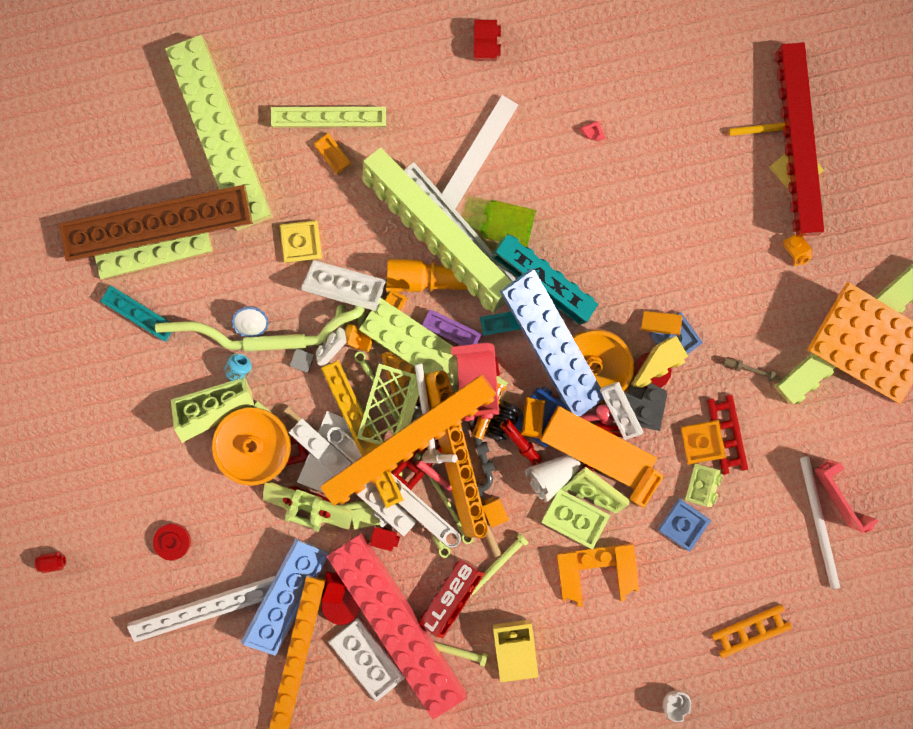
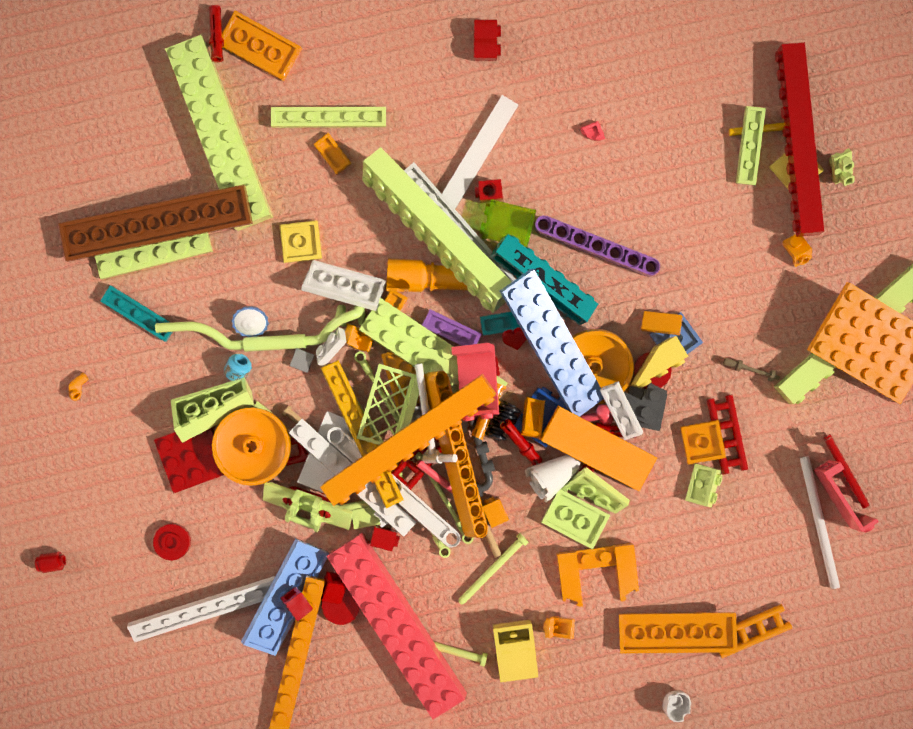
(76, 385): none -> light orange arm
(188, 462): none -> red plate
(216, 40): none -> red pin
(259, 45): none -> light orange tile
(296, 603): none -> red panel
(367, 659): white tile -> none
(451, 598): red brick -> none
(496, 185): none -> red brick
(514, 338): none -> red tile
(559, 627): none -> light orange bracket
(606, 246): none -> medium lavender beam
(646, 487): light orange tile -> none
(678, 632): none -> light orange plate
(684, 524): medium blue tile -> none
(750, 145): none -> yellowish green tile
(842, 167): none -> yellowish green hips
(847, 471): none -> red bar

